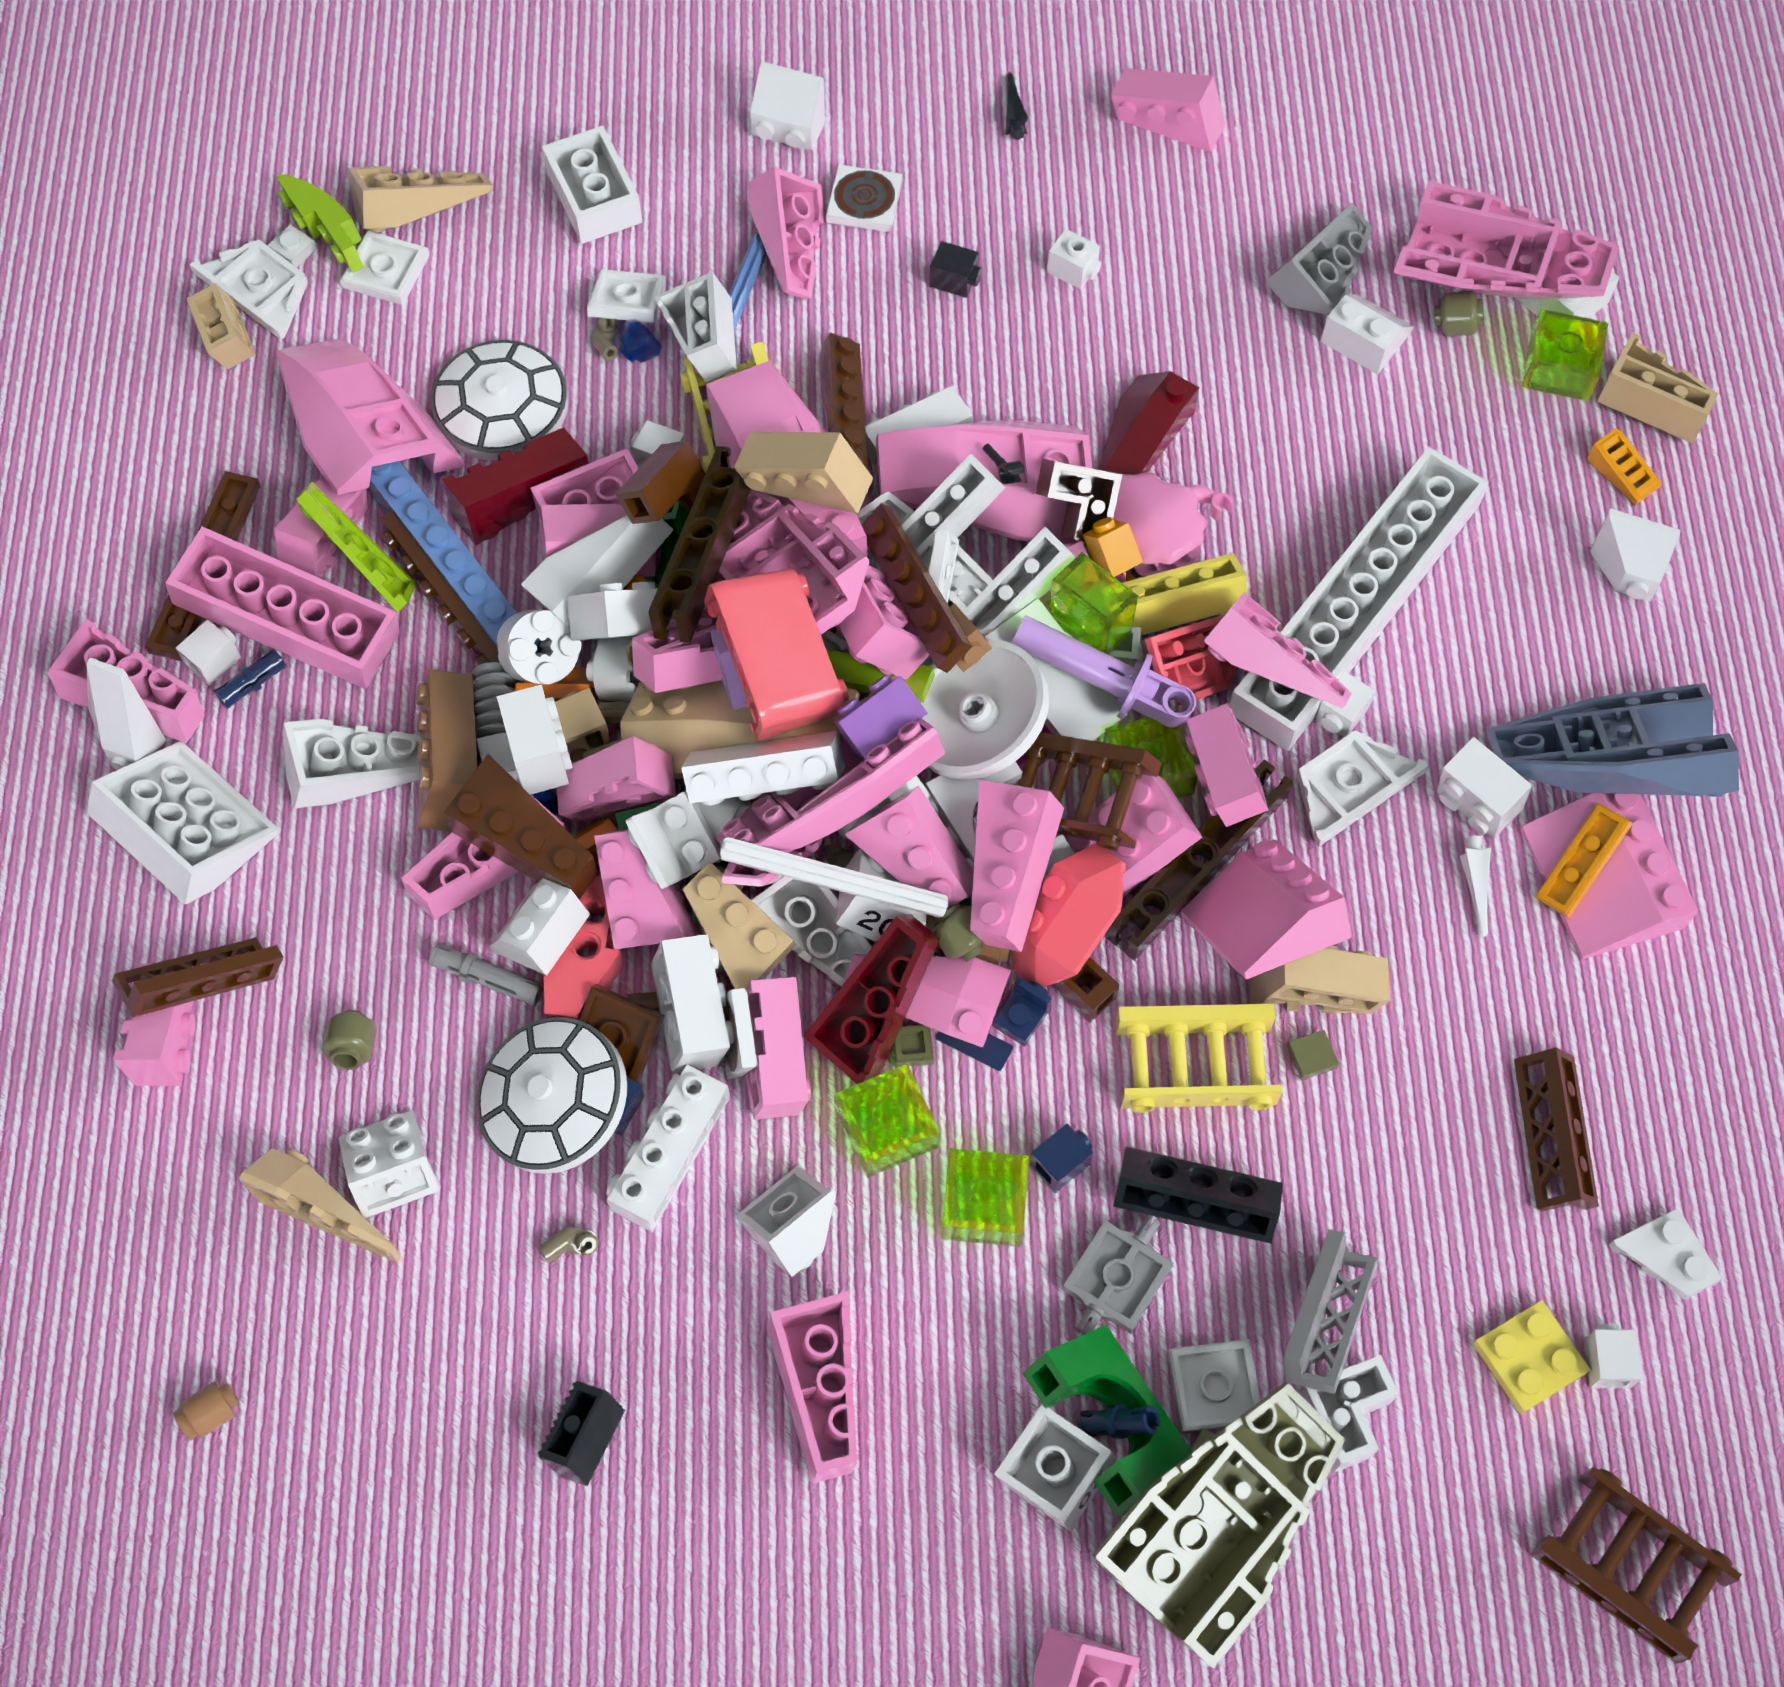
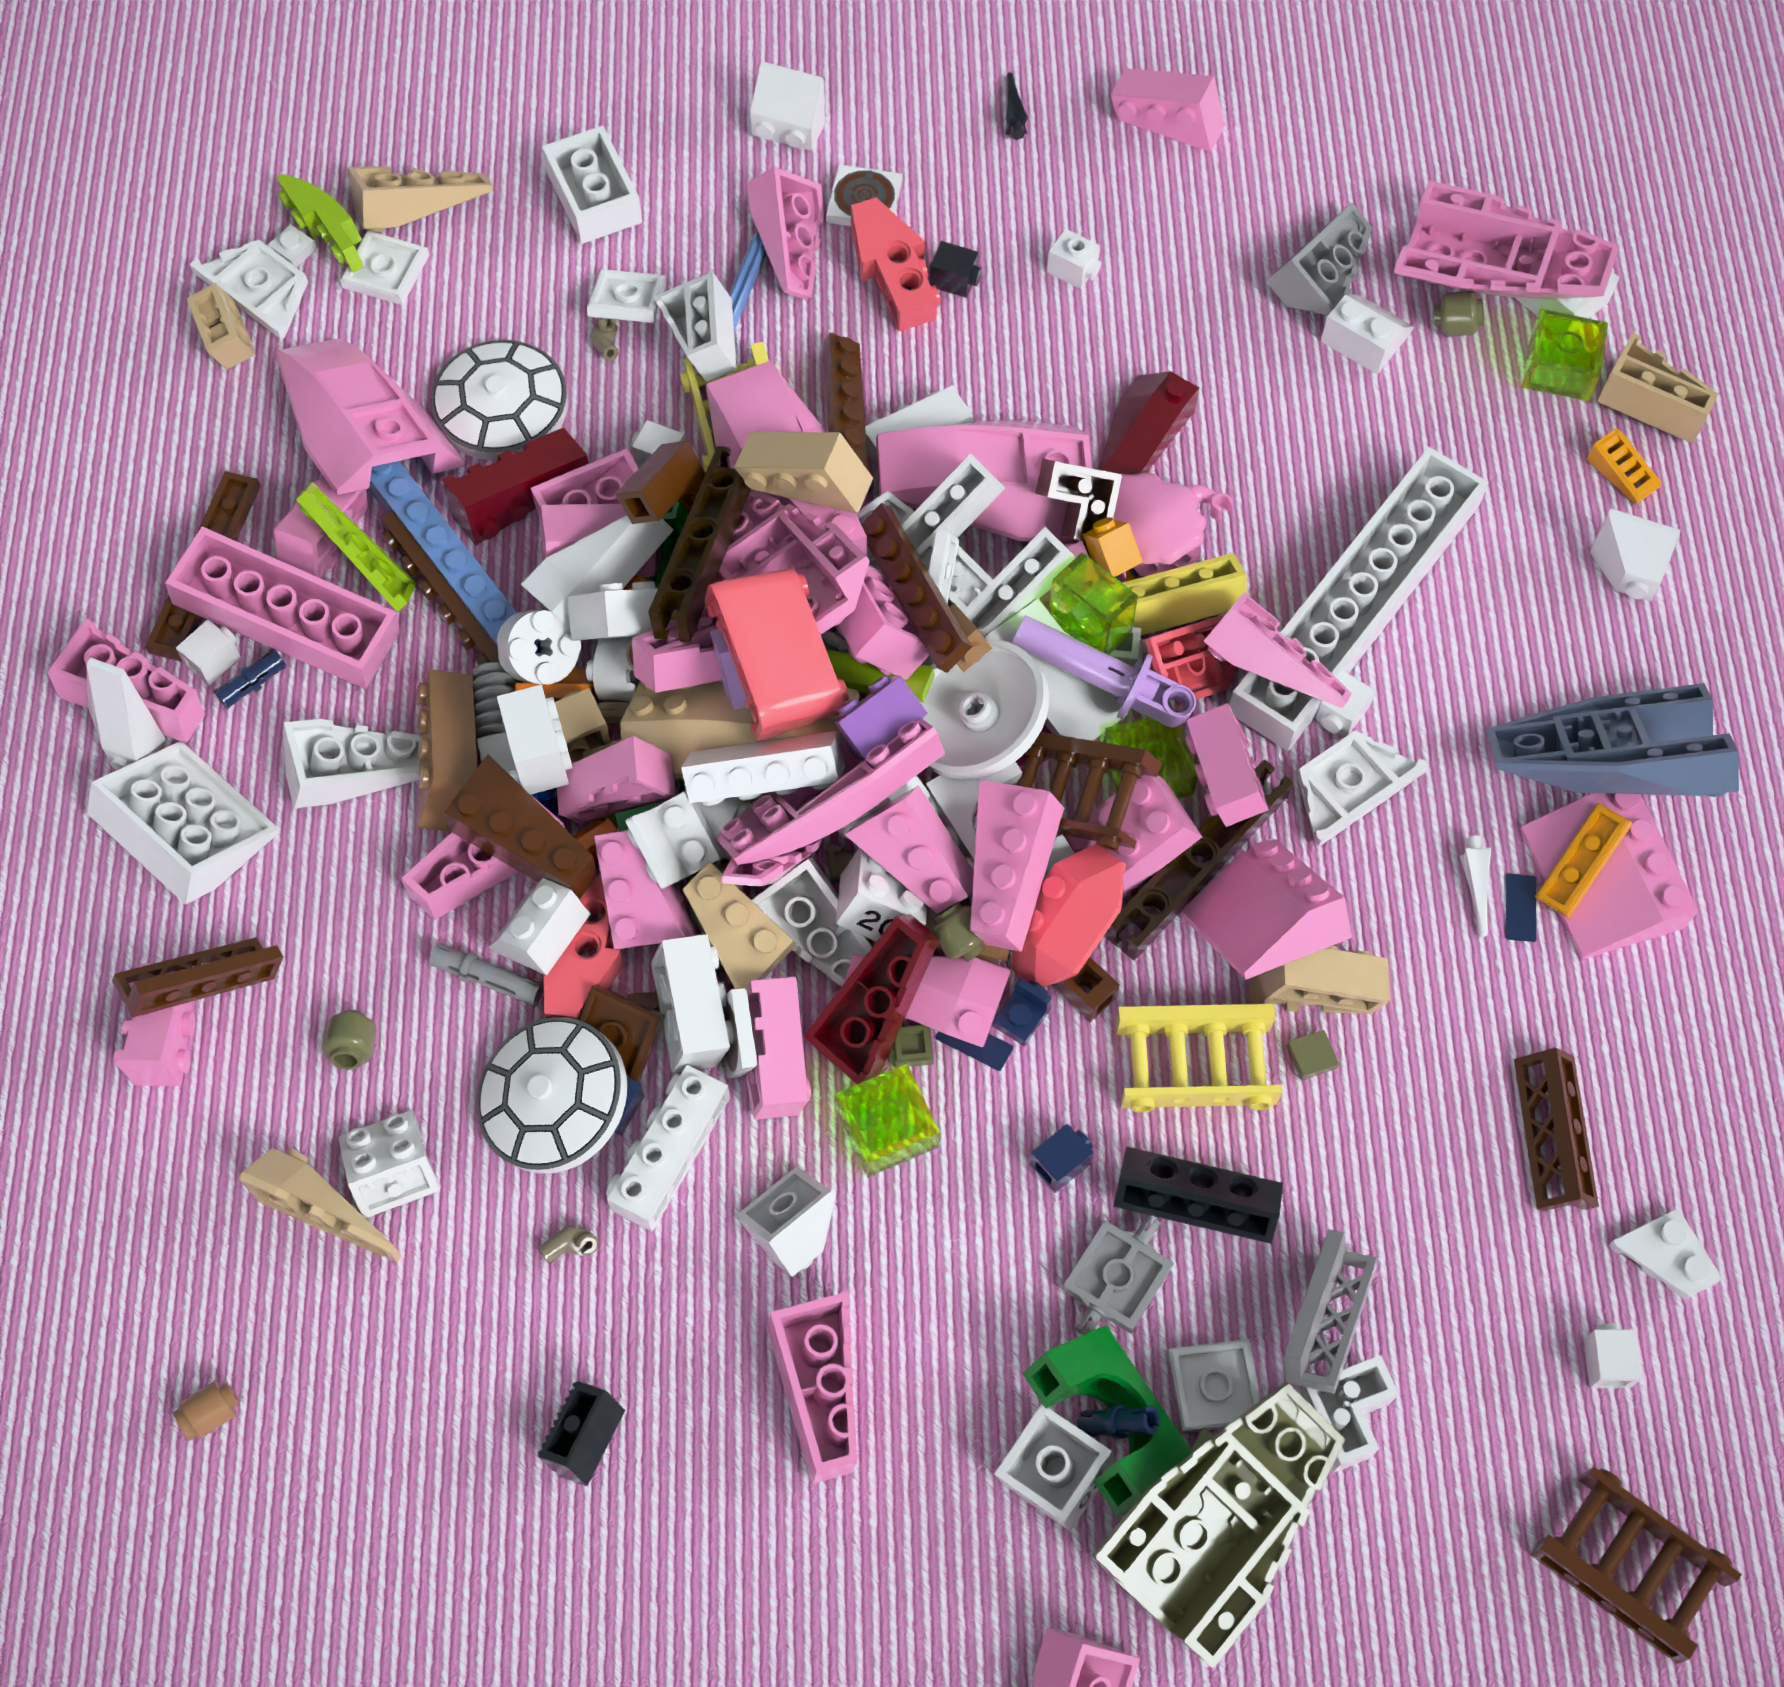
(638, 342): clear blue cone -> none
(833, 877): white axle -> none
(878, 241): none -> coral brick
(985, 1197): clear neon green brick -> none
(1007, 471): black hand -> none
(1483, 788): white brick -> none
(1521, 907): none -> dark blue sticker
(1531, 1357): light yellow plate -> none

